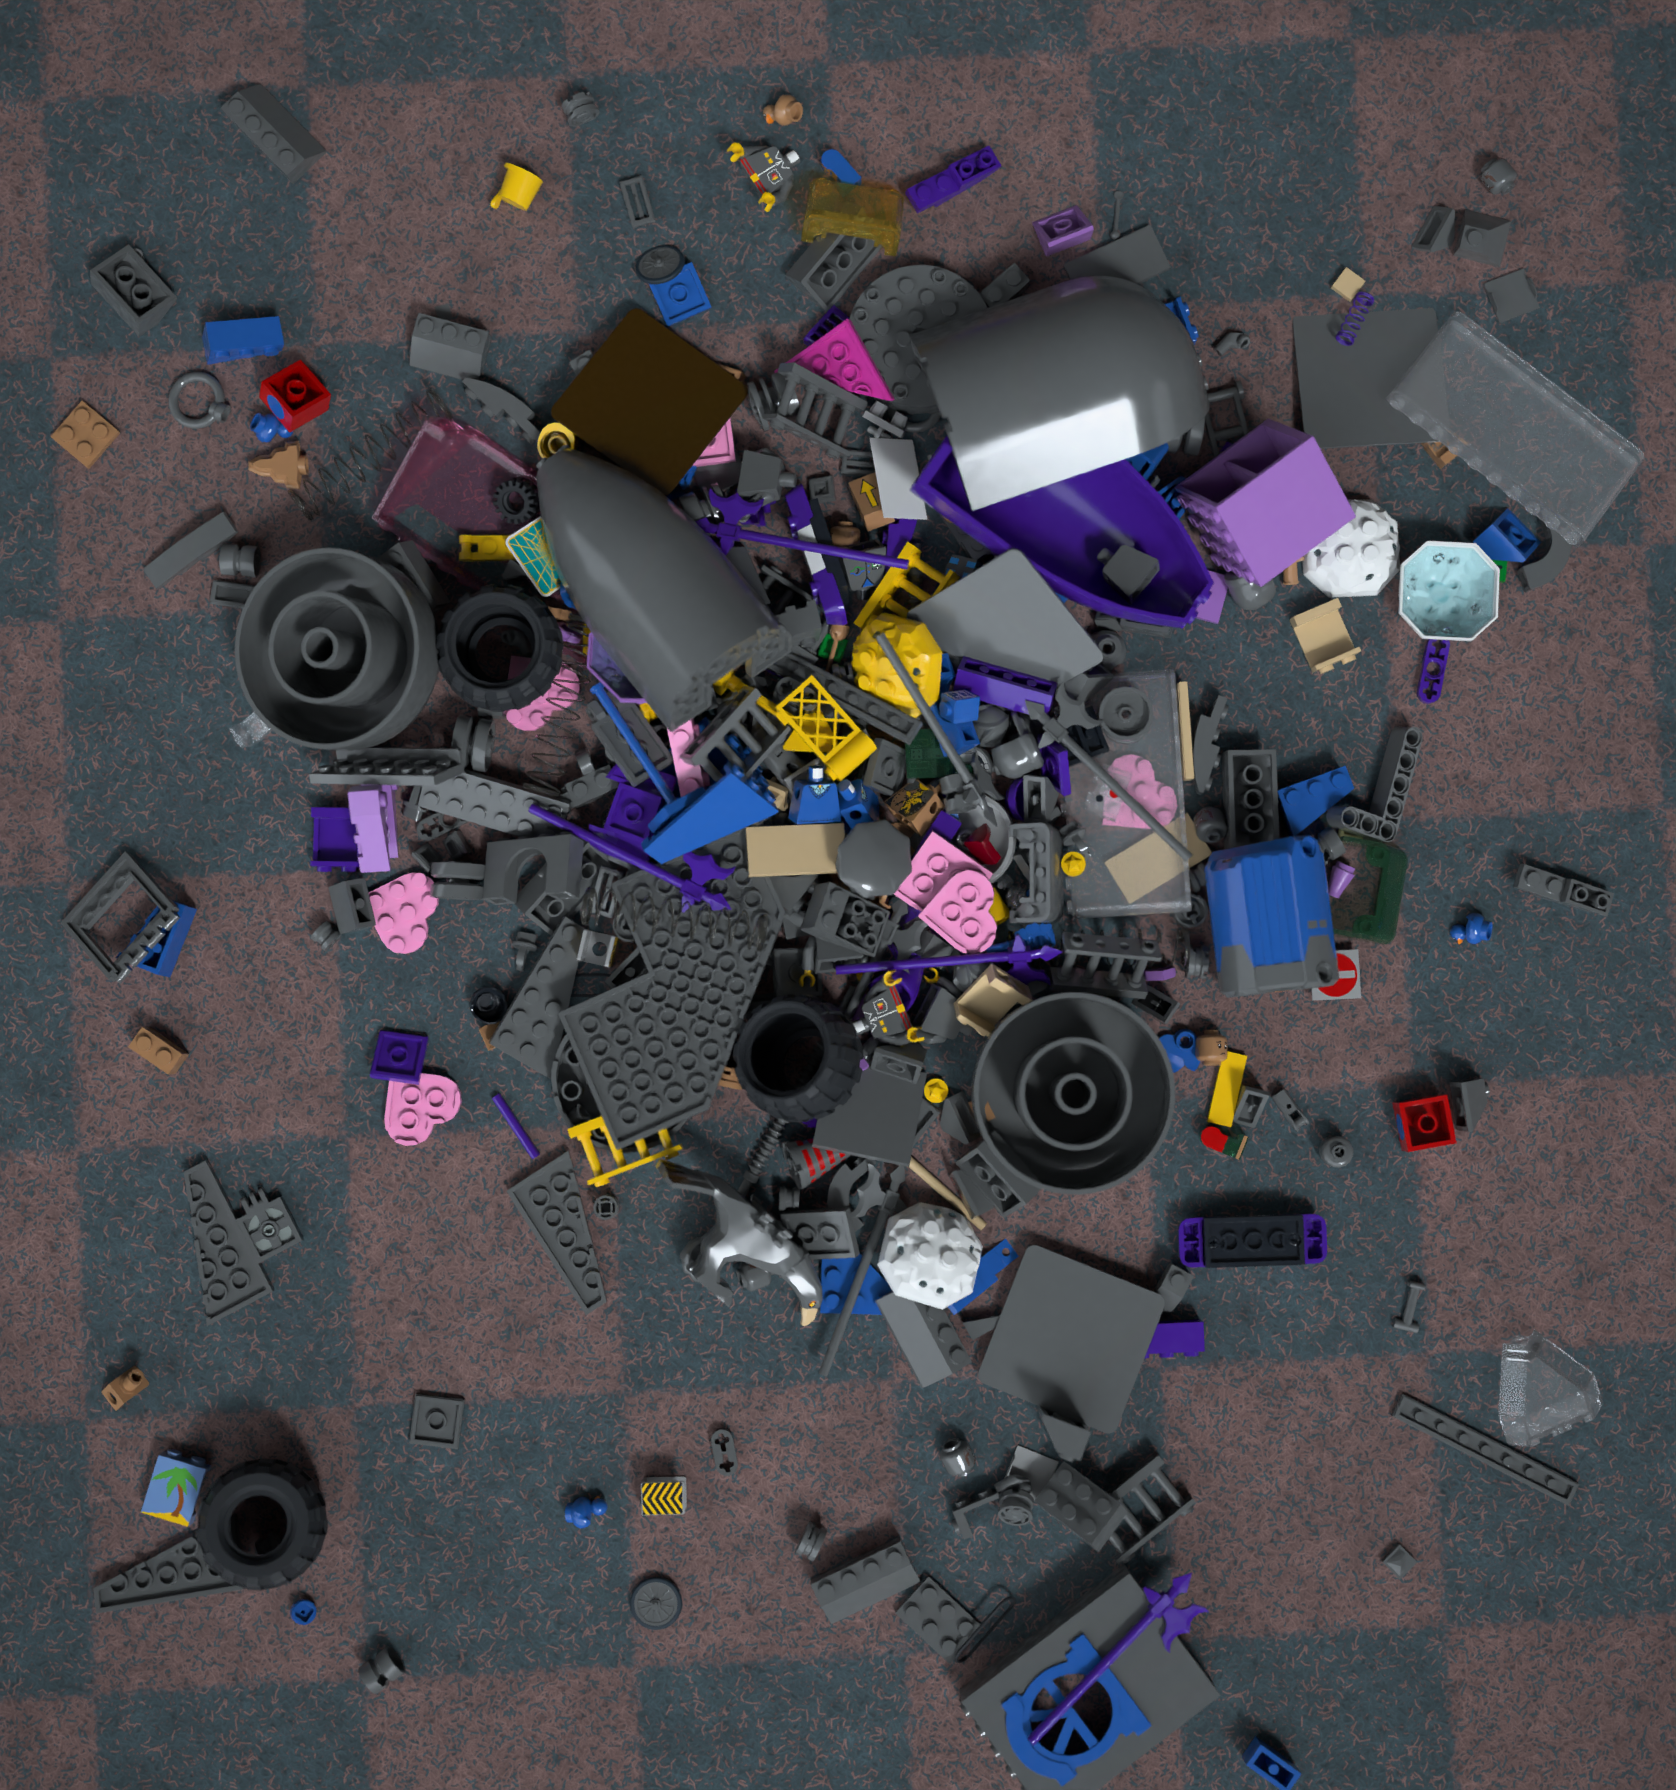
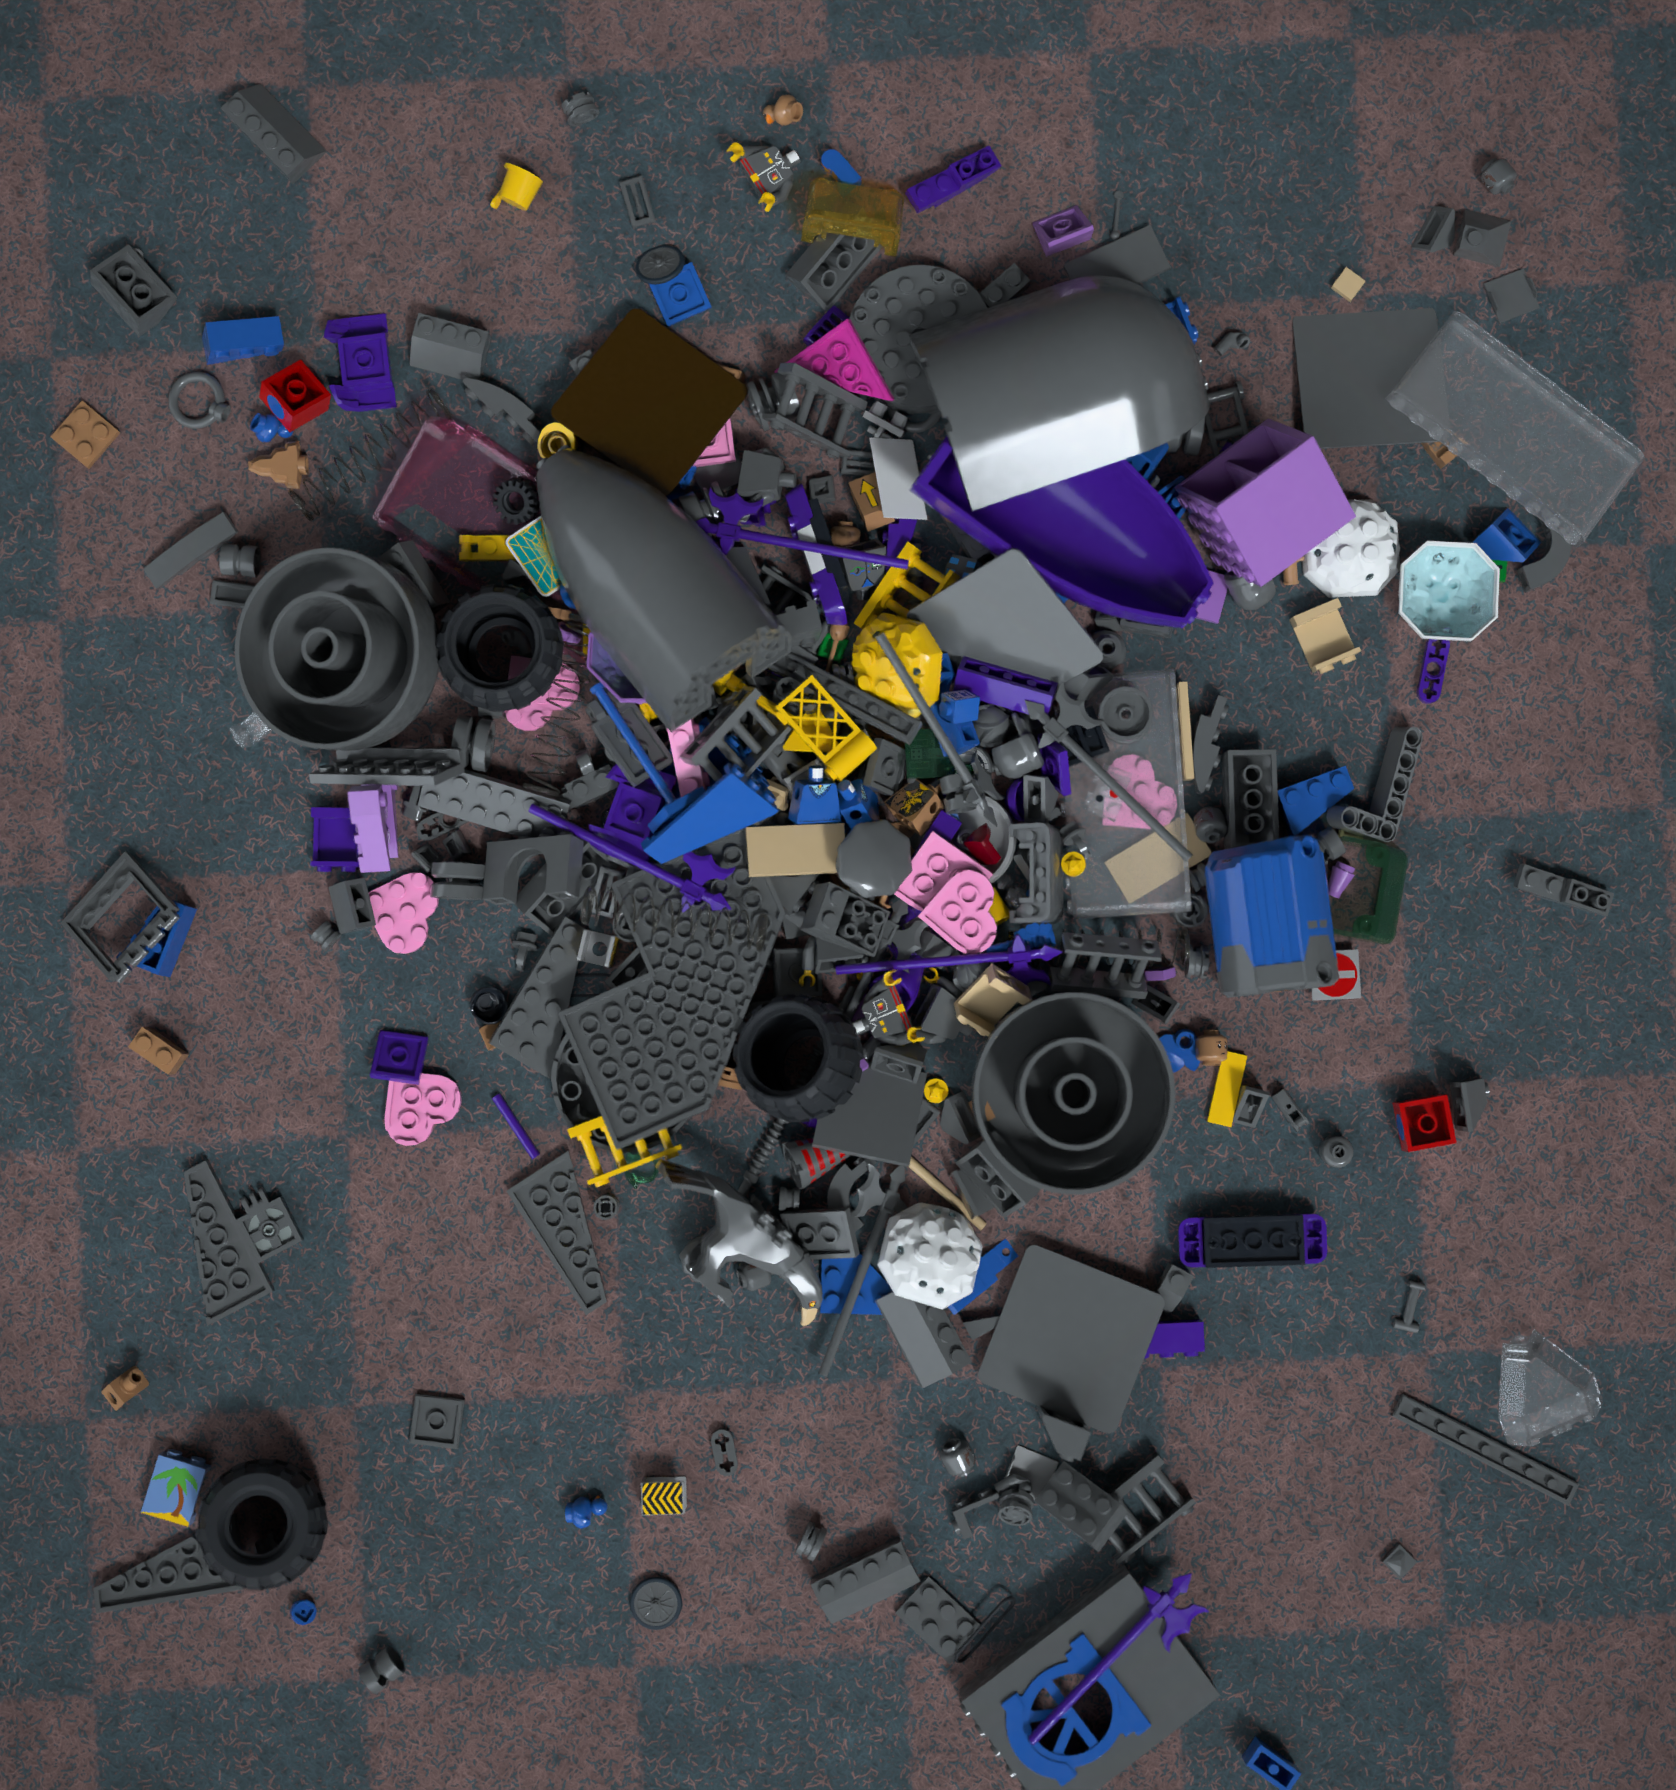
(363, 363): none -> dark purple piece
(637, 1180): none -> clear green piece
(1128, 571): dark grey torso -> none
(1214, 1139): leg -> none
(1359, 299): dark purple piece -> none
(1475, 930): blue animal -> none

